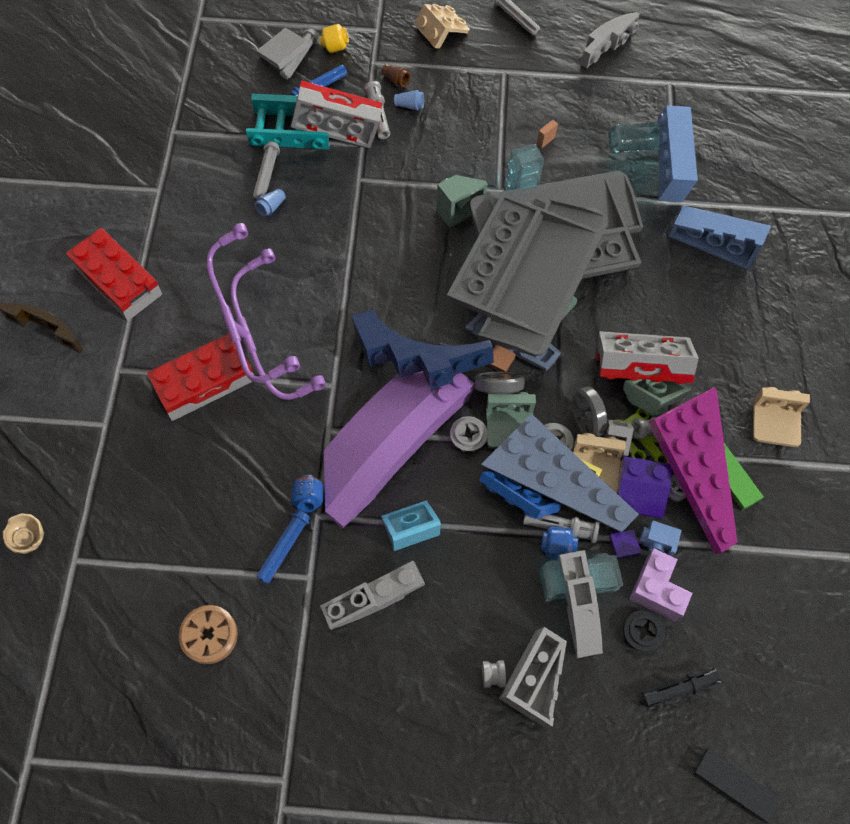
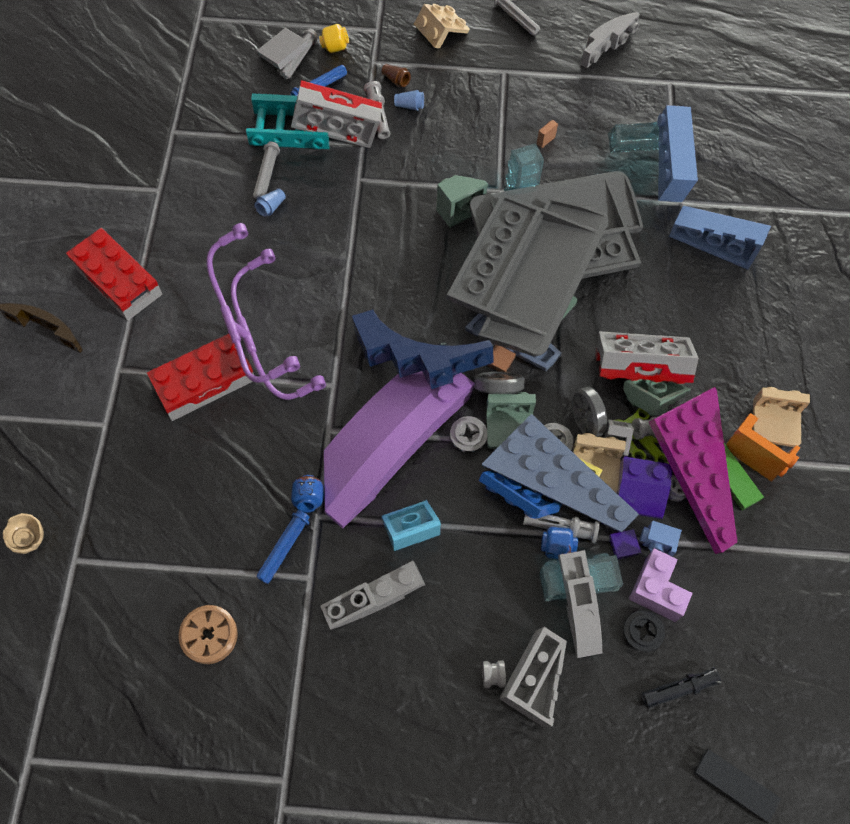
(759, 452): none -> orange panel

